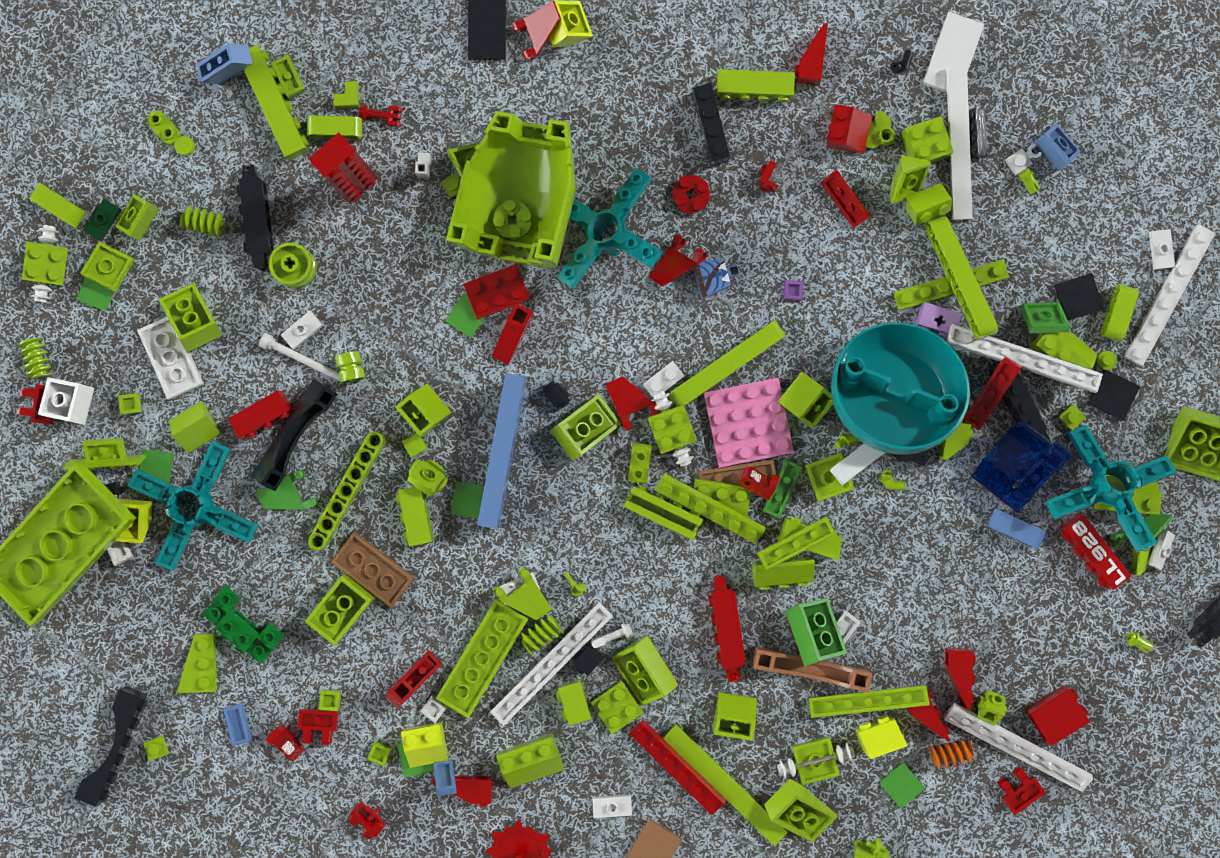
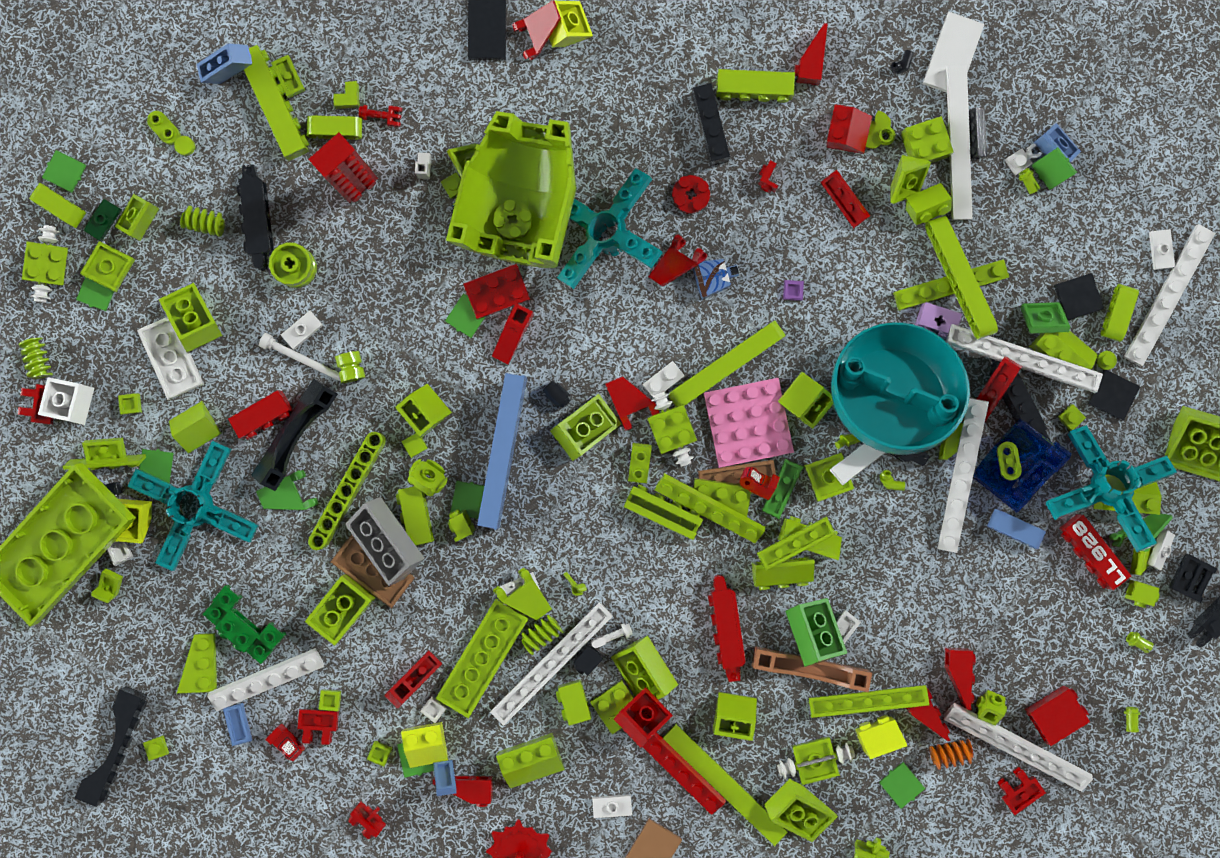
(64, 171): none -> bright green piece
(108, 586): none -> lime bracket
(265, 679): none -> white plate
(384, 541): none -> light grey brick
(460, 524): none -> lime brick
(643, 717): none -> red slope
(962, 475): none -> white plate
(1011, 460): none -> lime plate
(1054, 168): none -> bright green piece
(1132, 719): none -> lime pin
(1142, 594): none -> lime brick
(1187, 576): none -> black plate

